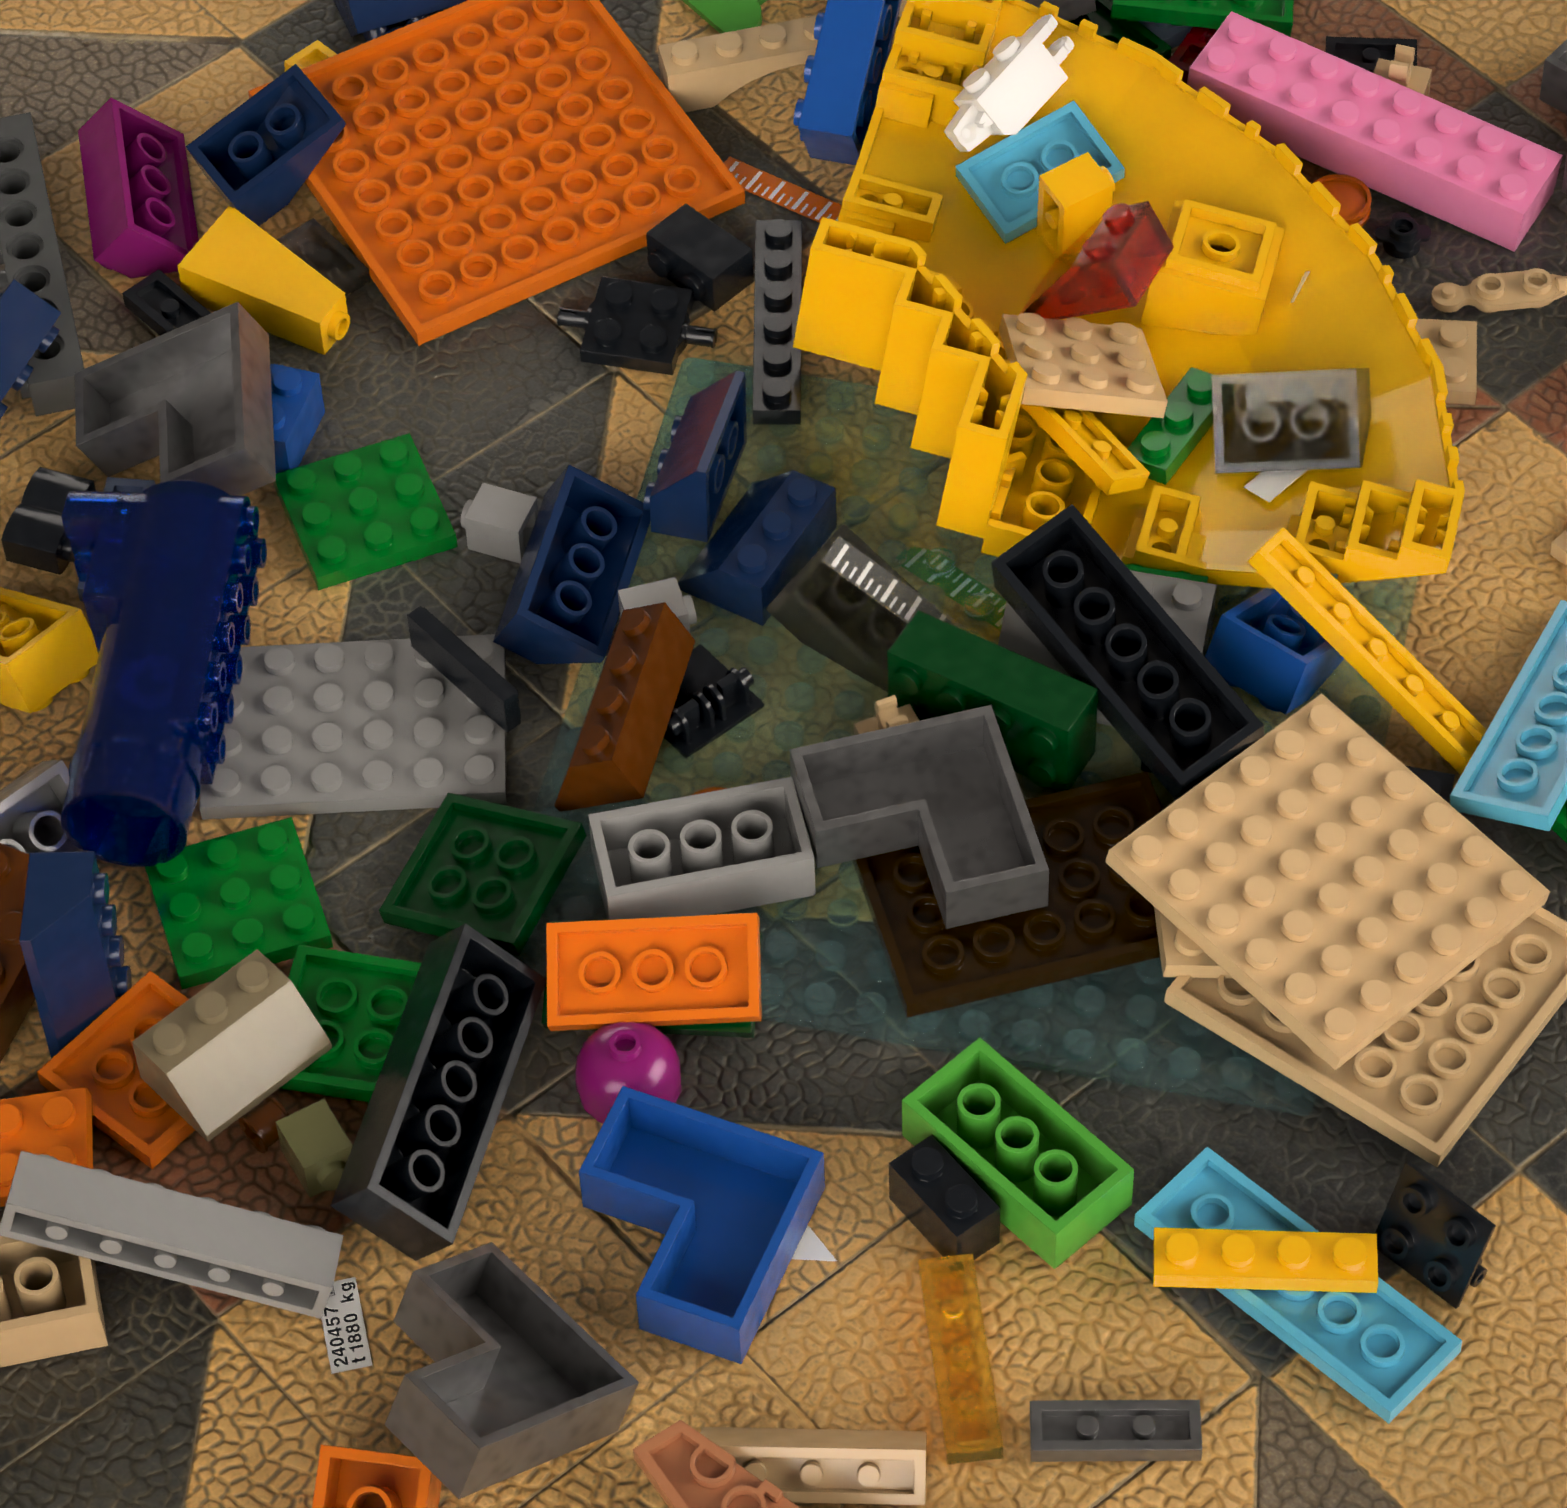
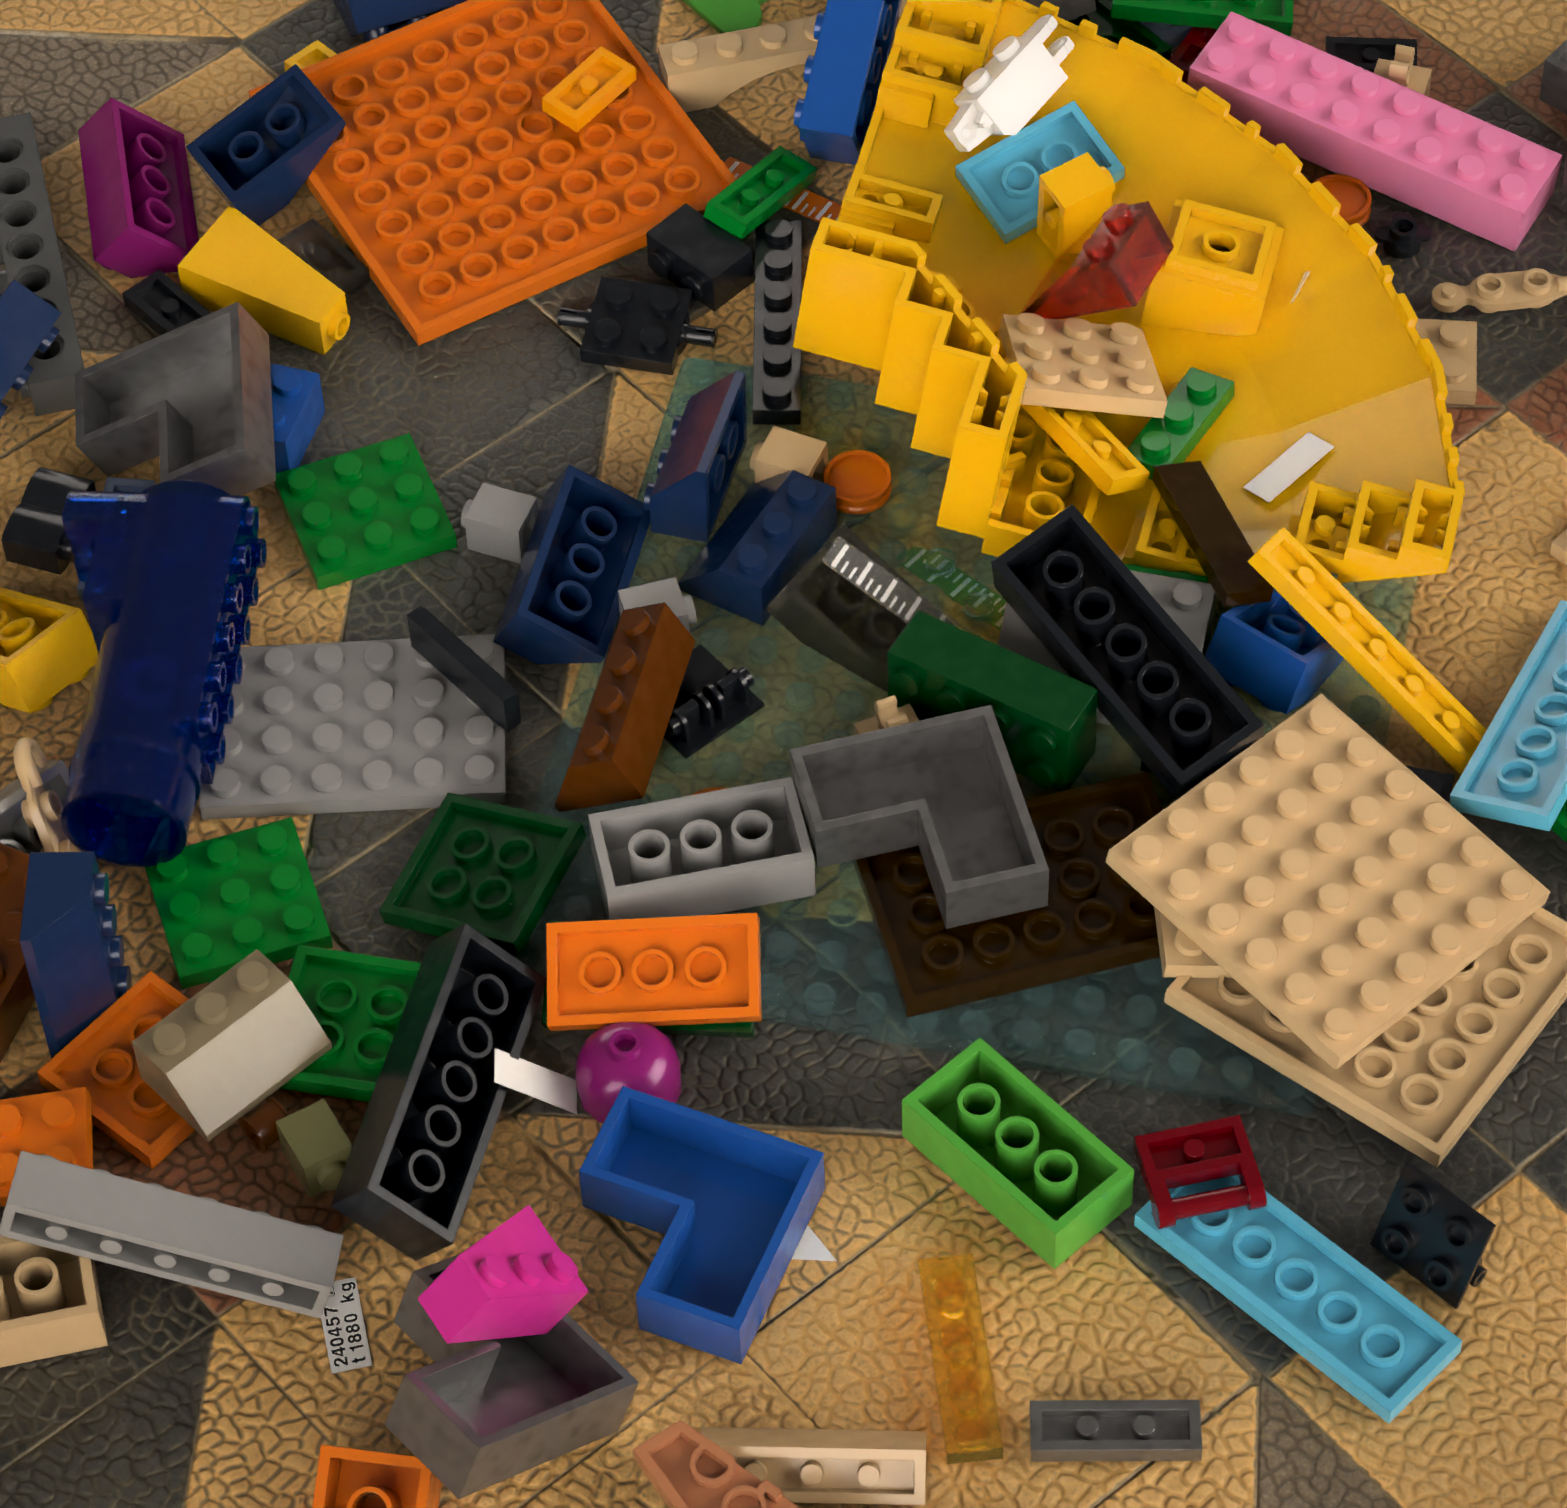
(41, 807): none -> tan piece
(505, 1285): none -> dark pink wedge
(535, 1081): none -> white sticker
(589, 89): none -> light orange plate
(760, 192): none -> green plate
(789, 451): none -> tan brick
(860, 481): none -> orange piece
(943, 1201): black brick -> none
(1195, 1156): none -> dark red plate
(1211, 533): none -> dark brown tile
(1265, 1260): yellow plate -> none
(1291, 420): clear smoke slope -> none

